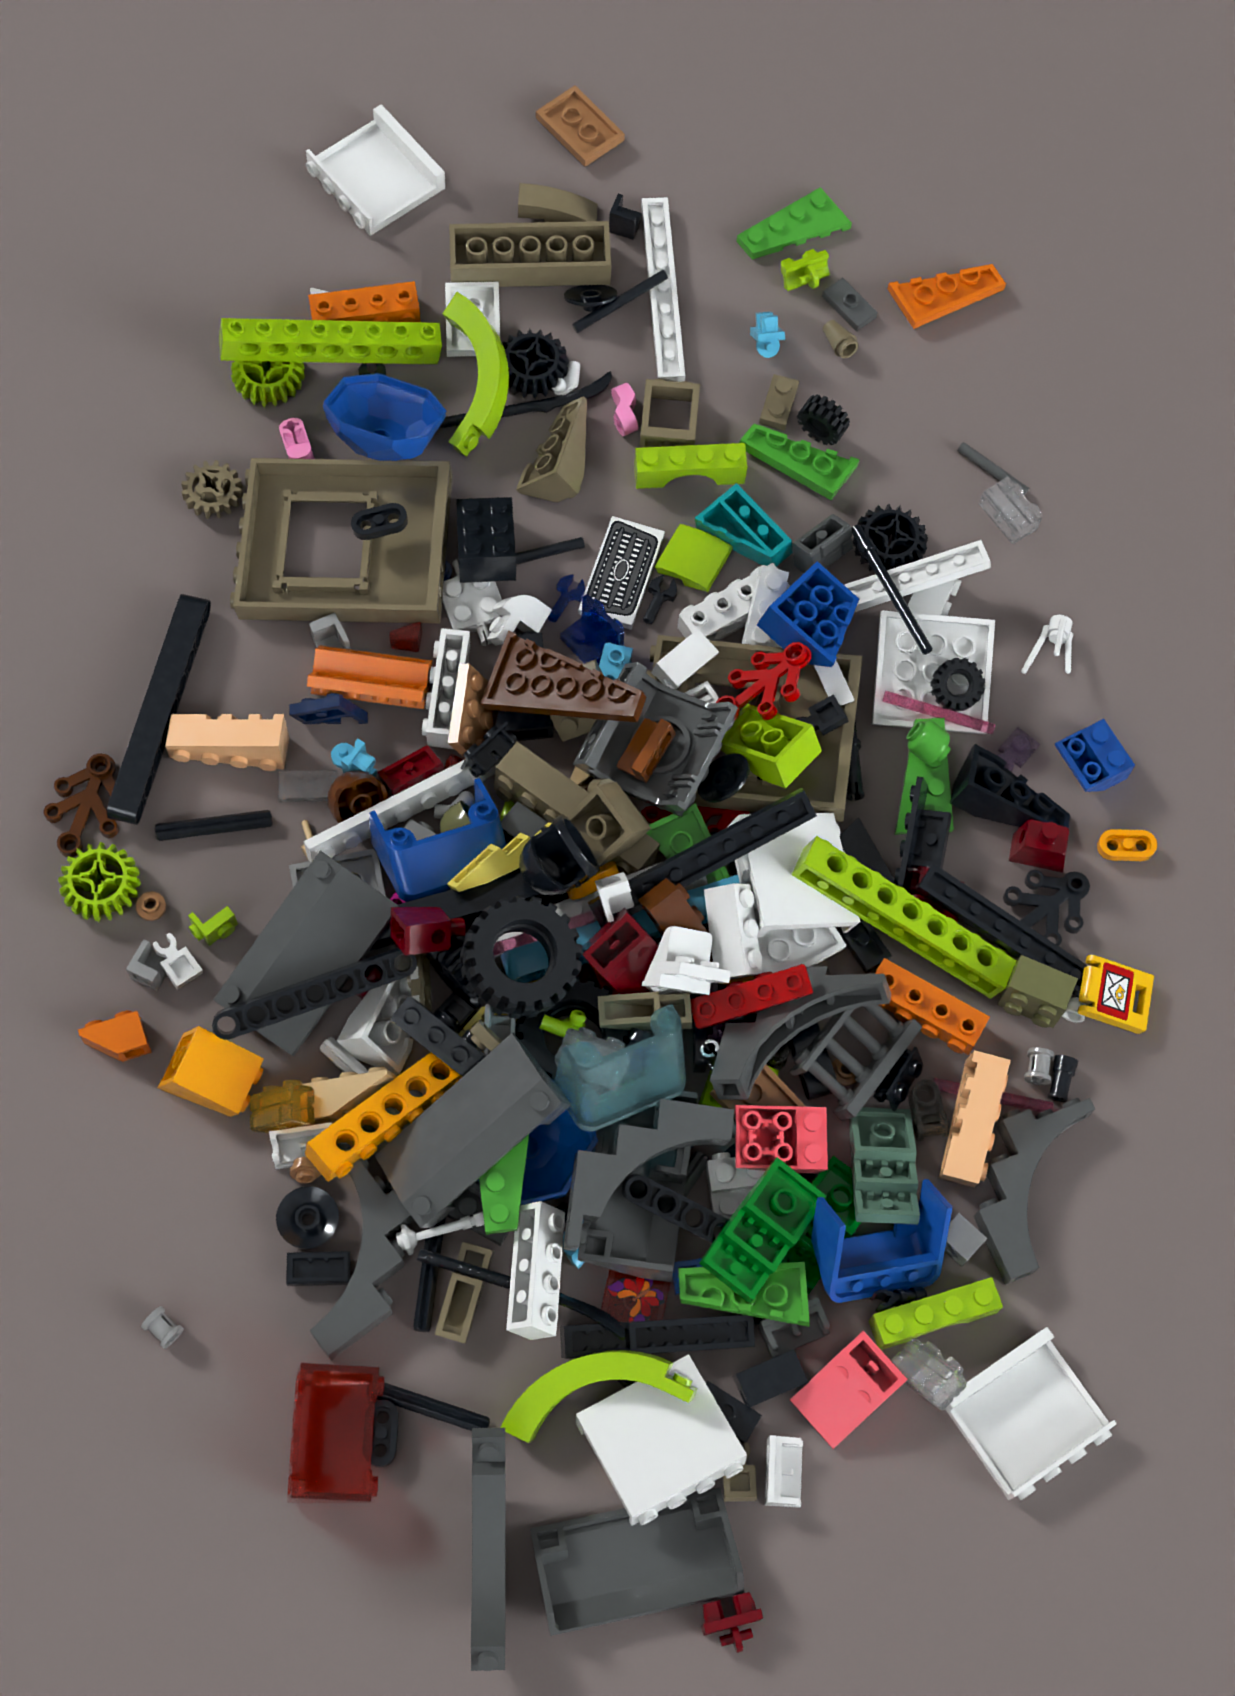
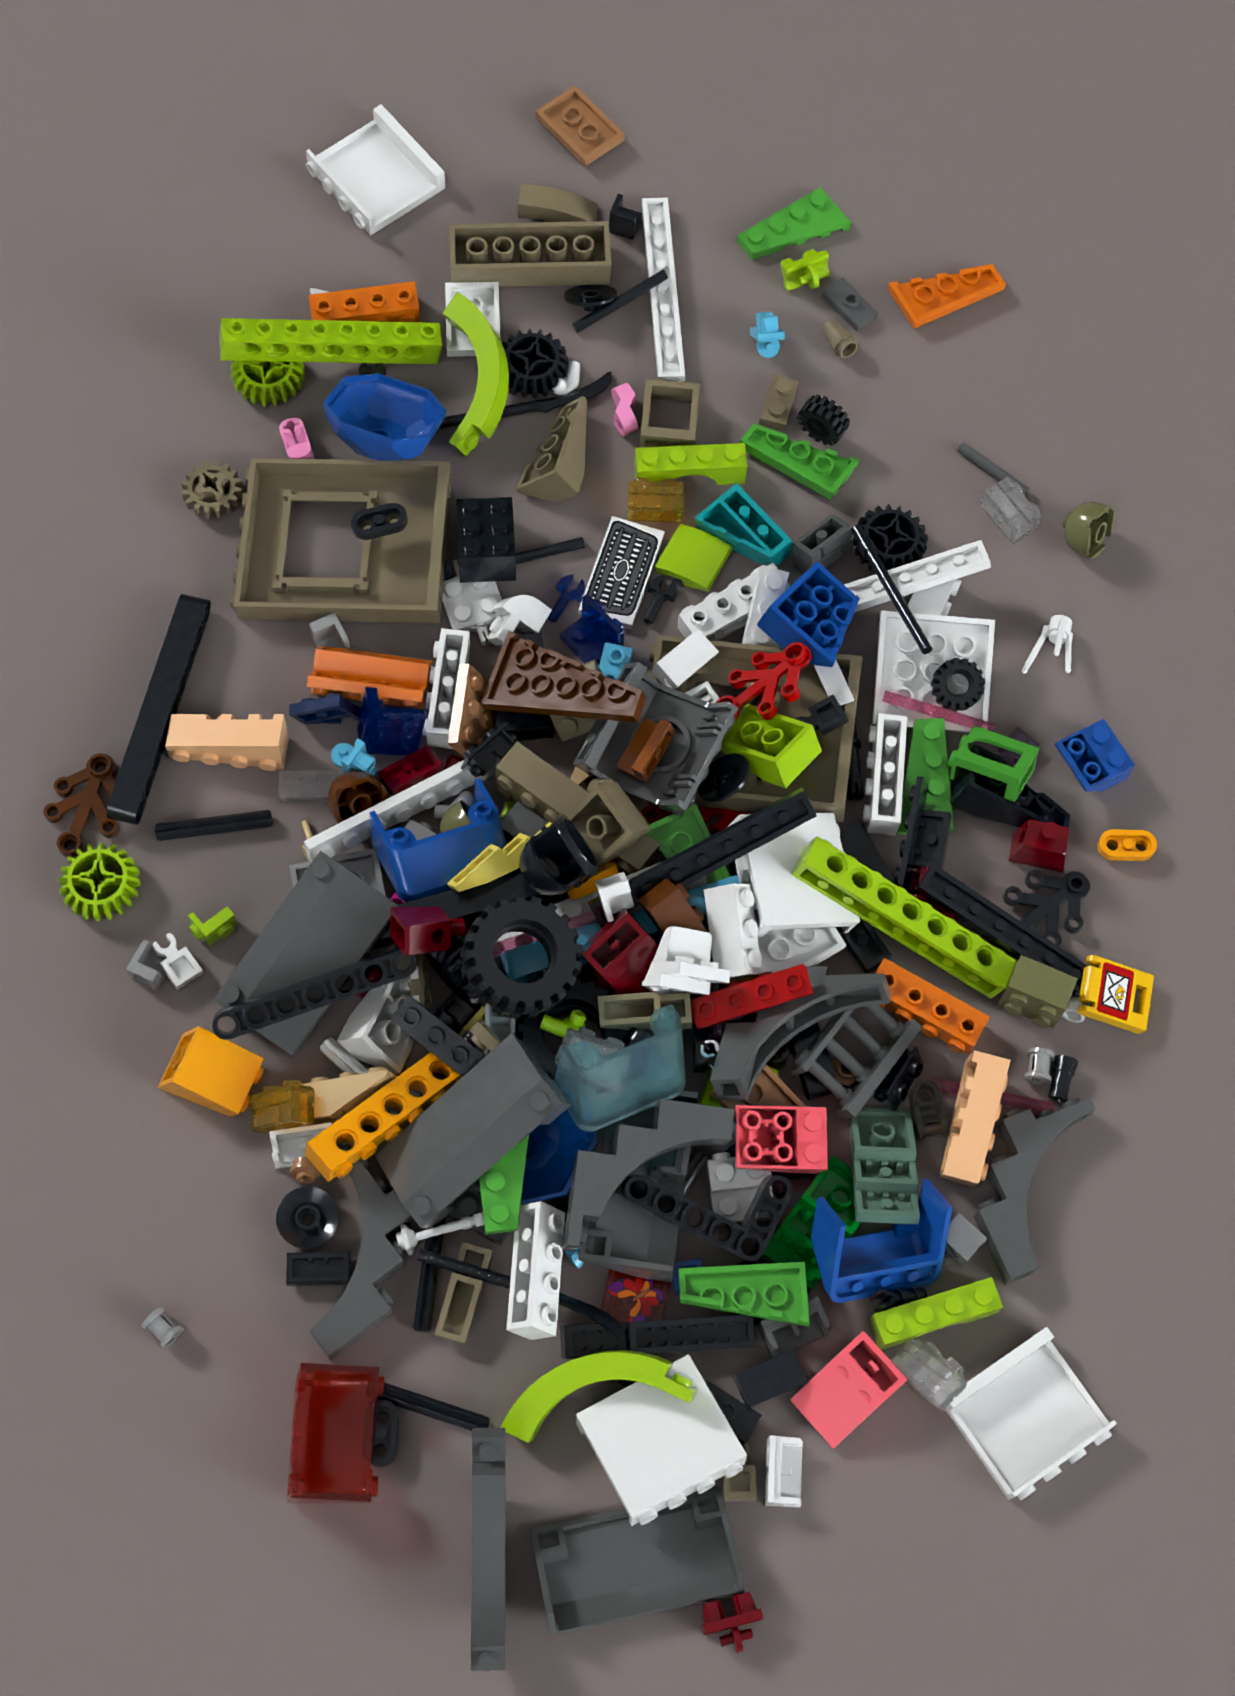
(117, 1037): orange slope -> none
(154, 913): medium nougat plate -> none
(388, 729): none -> clear blue bracket
(407, 637): clear red slope -> none
(655, 500): none -> clear yellow brick
(762, 1230): green slope -> none
(887, 774): none -> white brick
(928, 741): bright green head -> none
(1014, 777): none -> bright green panel
(1087, 528): none -> olive cylinder

